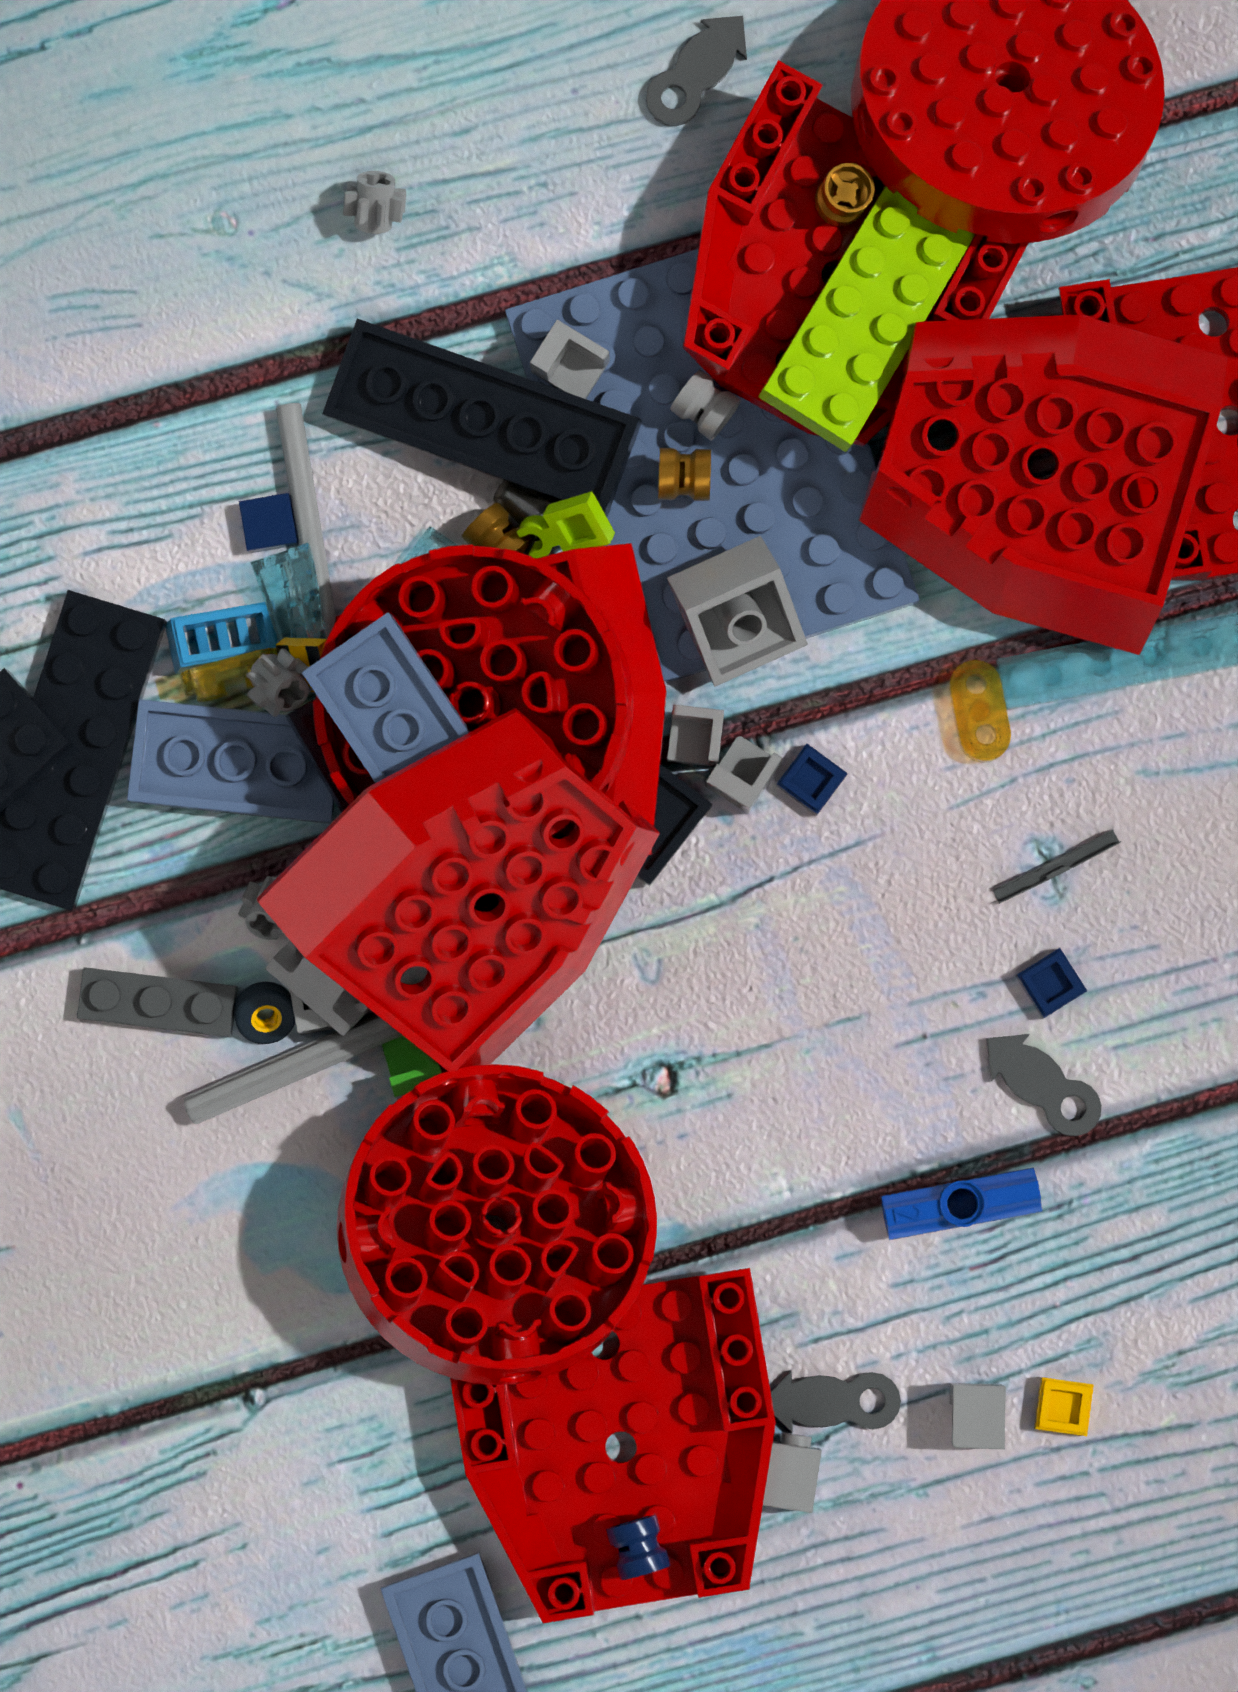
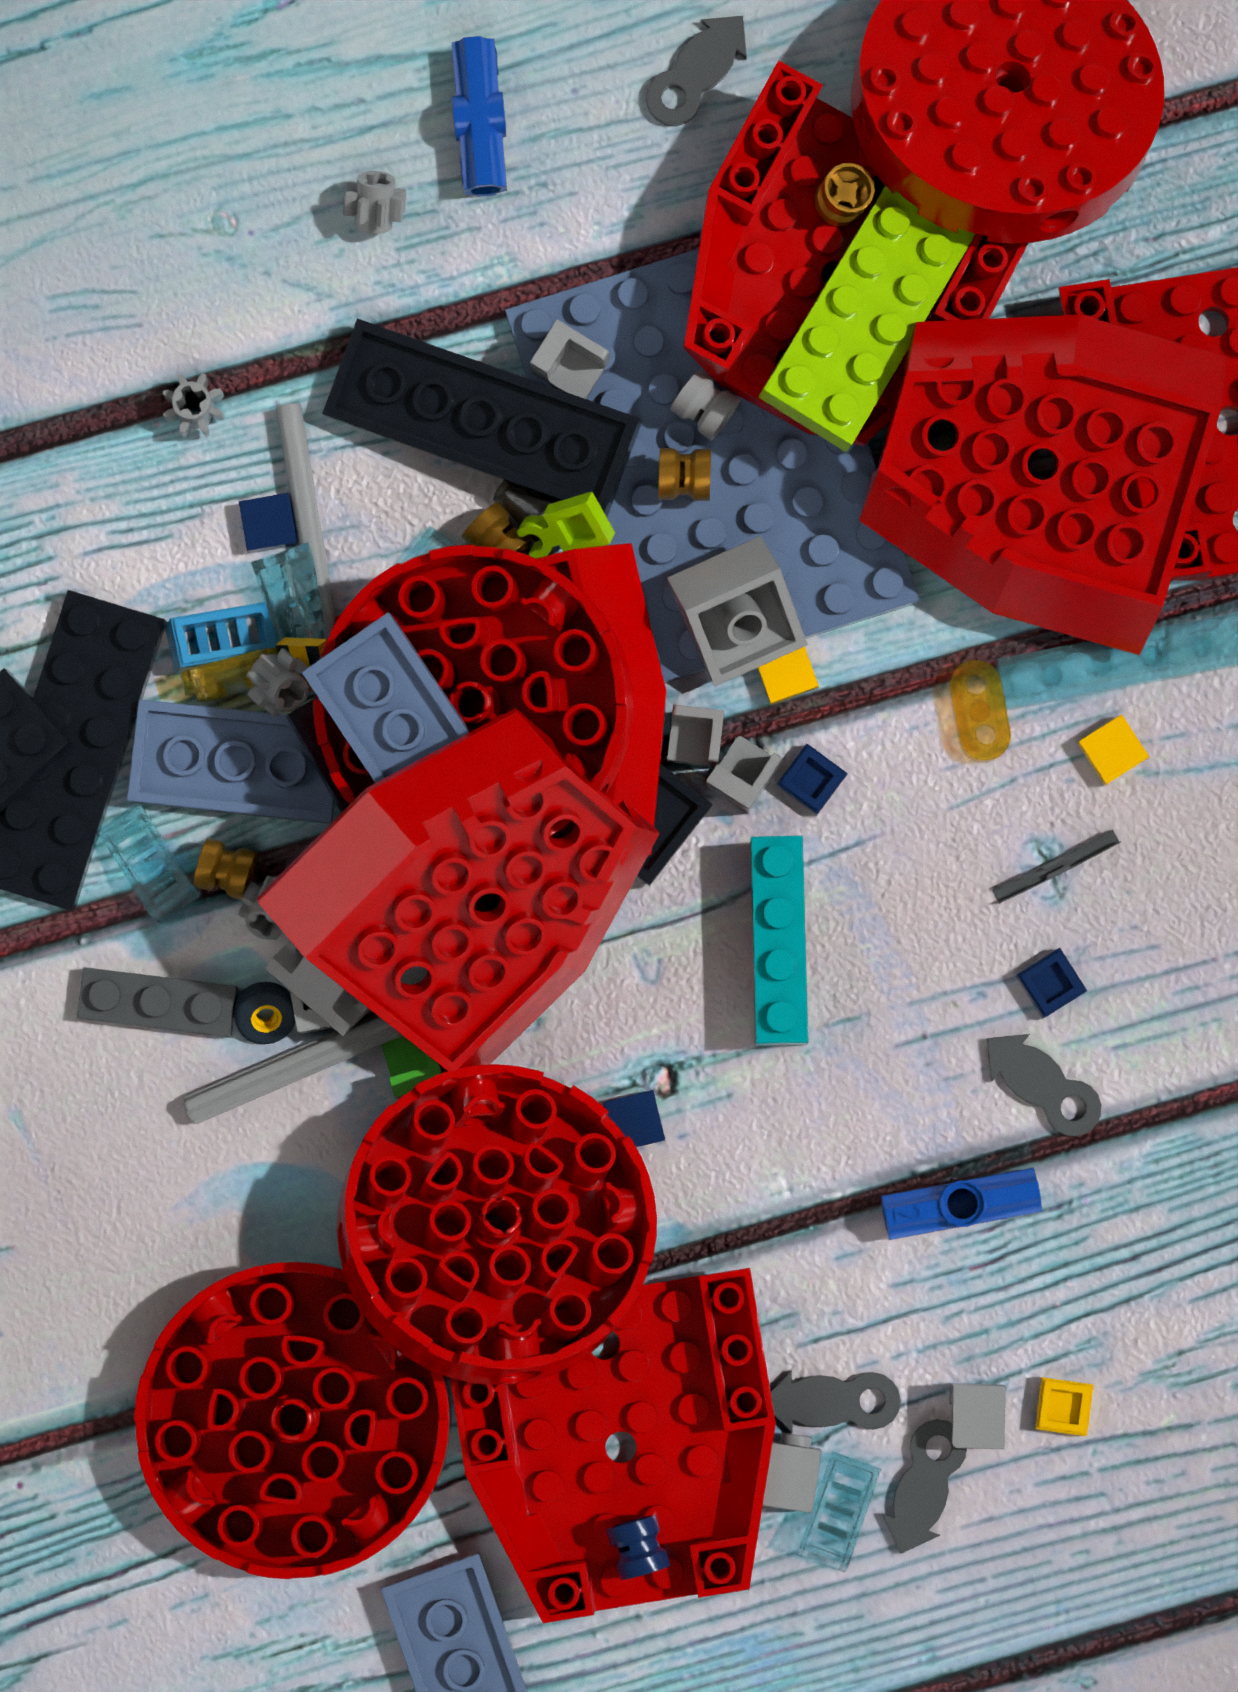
(173, 898): none -> clear light blue slope
(180, 405): none -> light grey gear
(216, 1437): none -> red brick
(225, 868): none -> pearl gold wheel
(479, 116): none -> blue piece
(637, 1117): none -> dark blue tile
(779, 941): none -> teal arch
(788, 676): none -> yellow tile
(822, 1554): none -> clear light blue slope
(923, 1488): none -> dark grey brick
(1113, 750): none -> yellow tile

